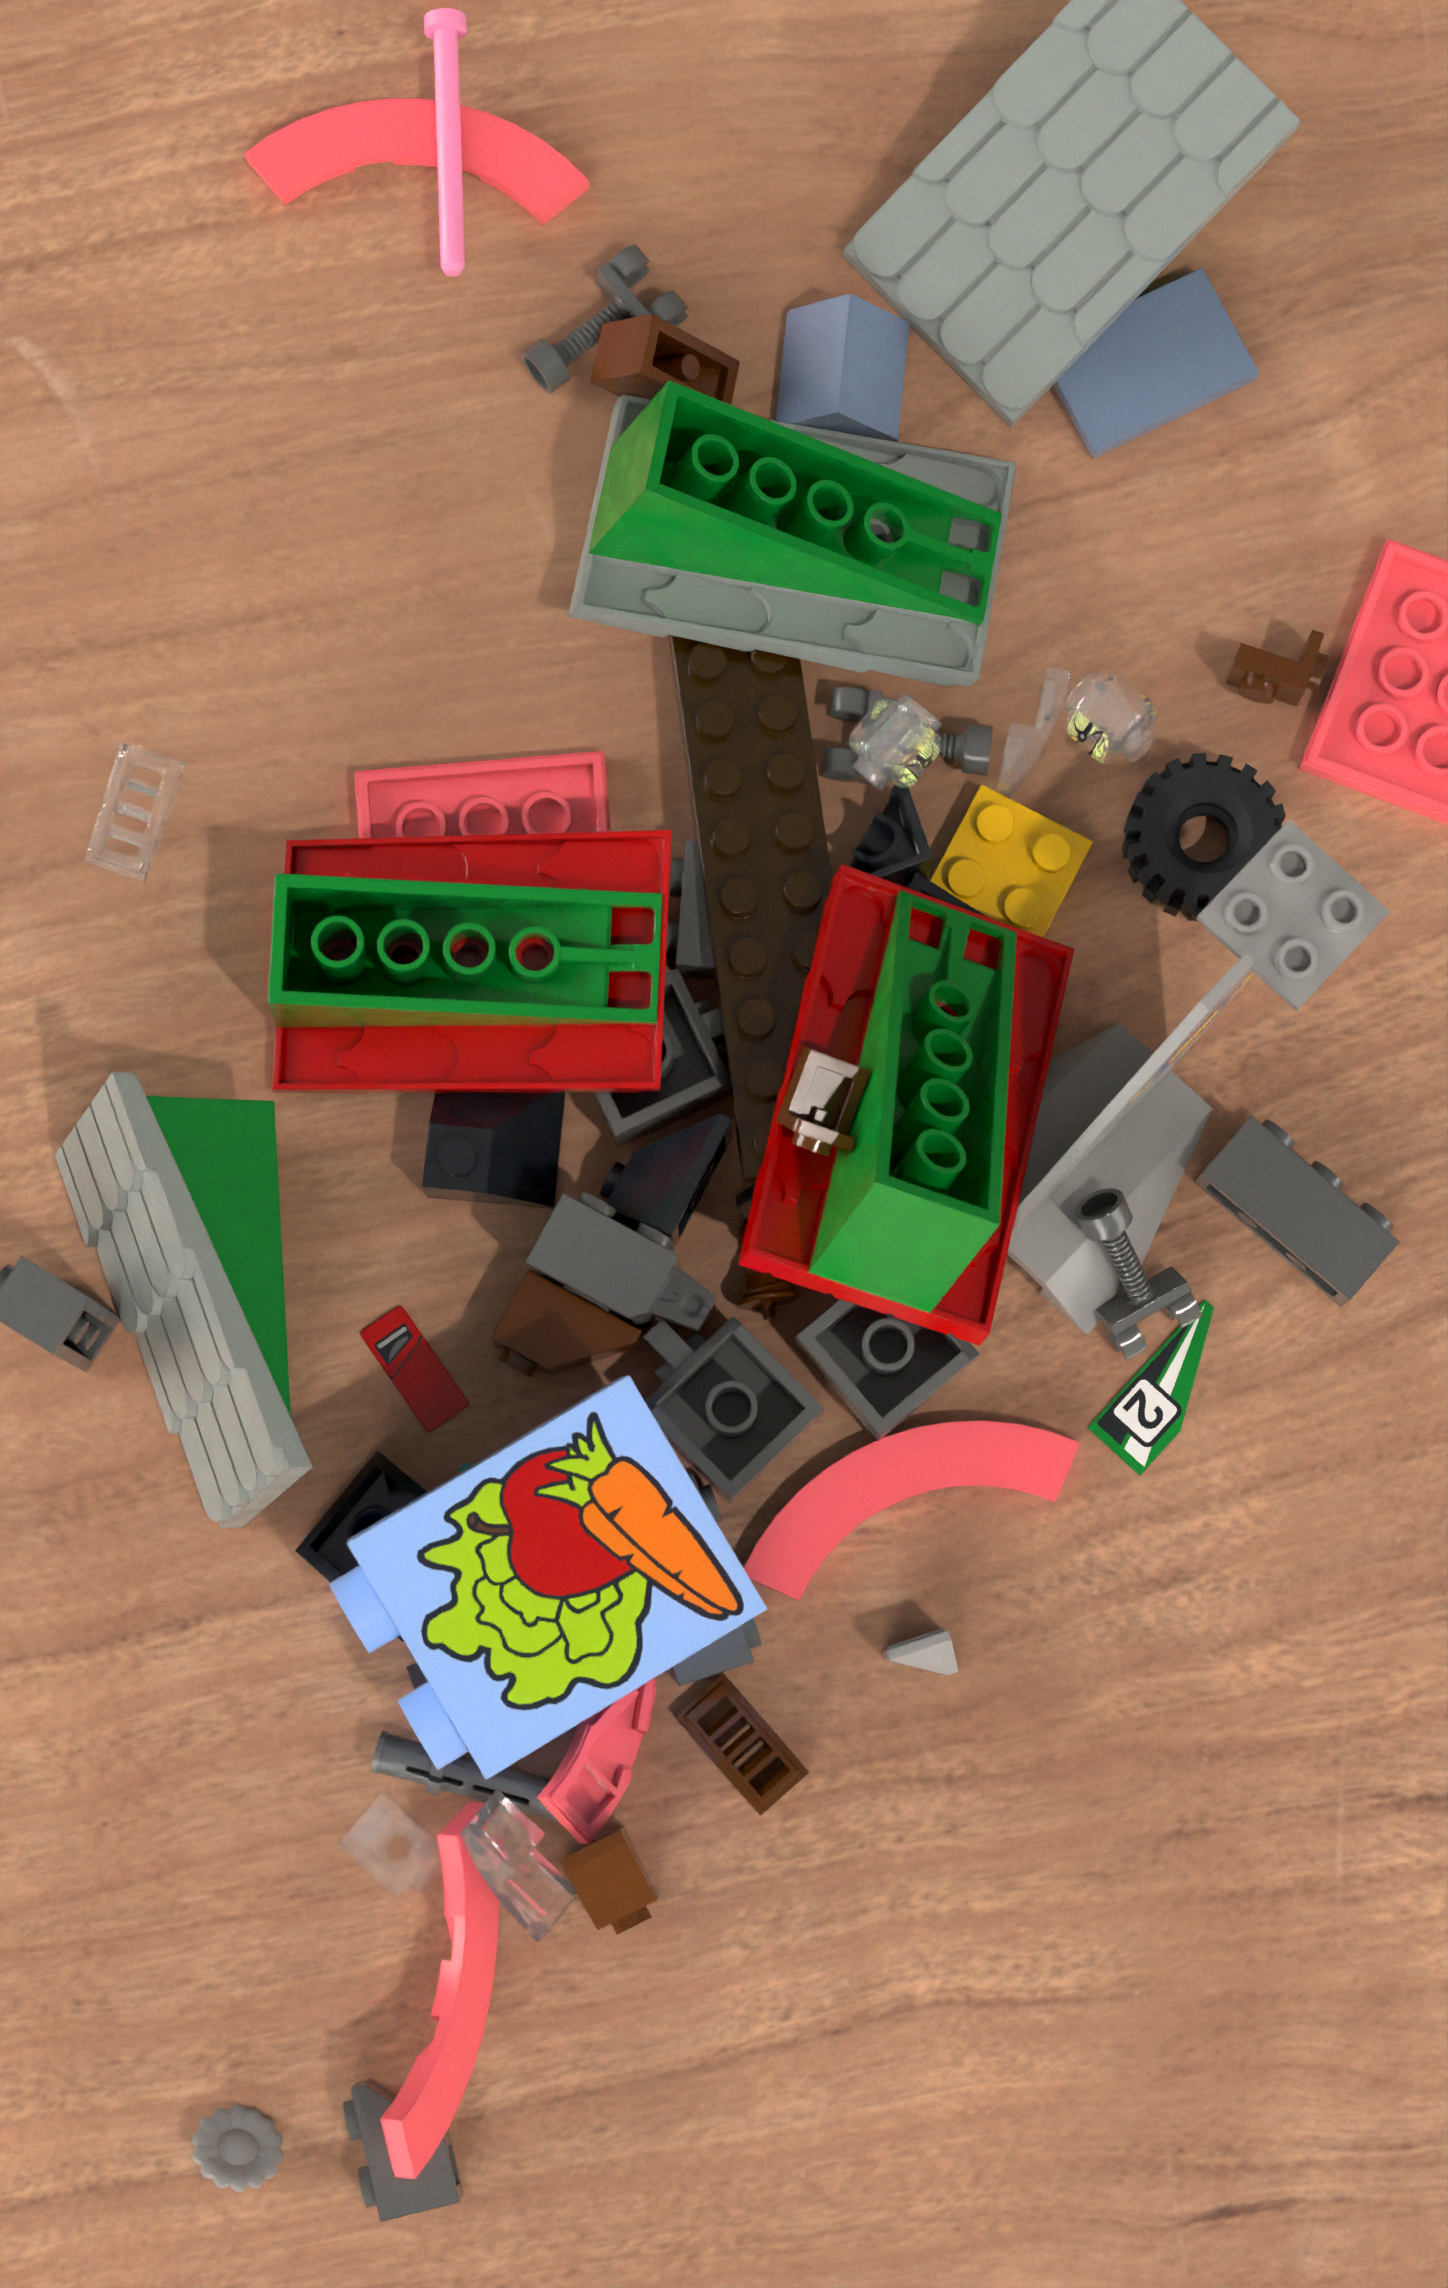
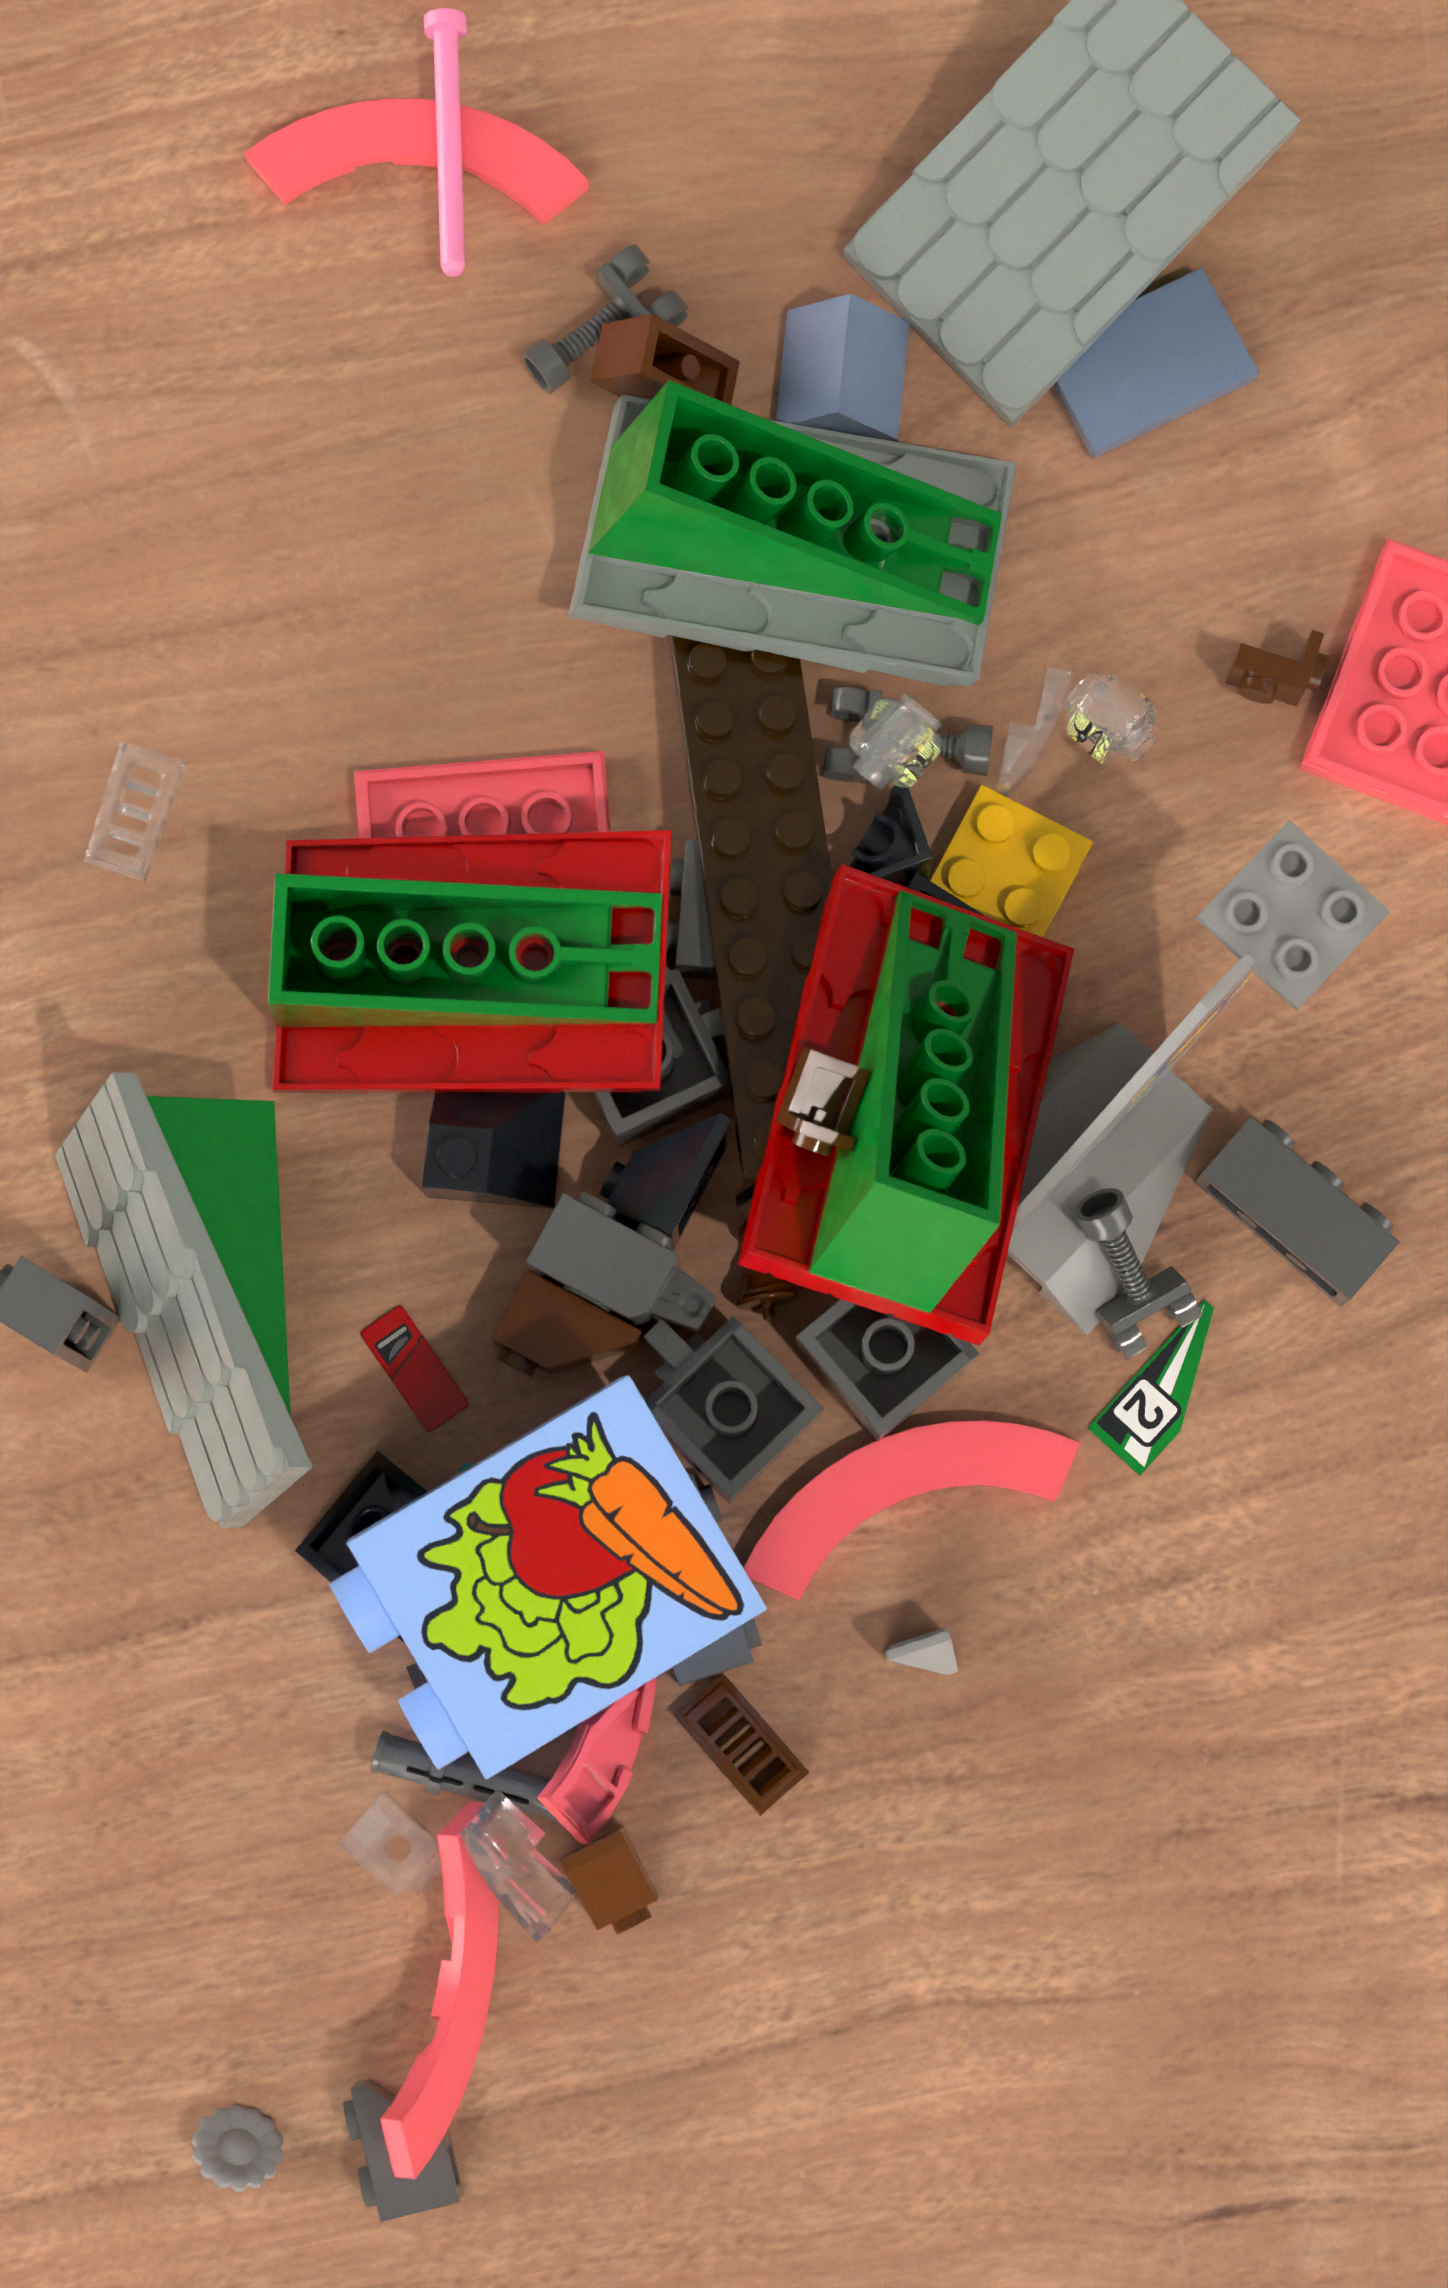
(1189, 792): black tyre -> none

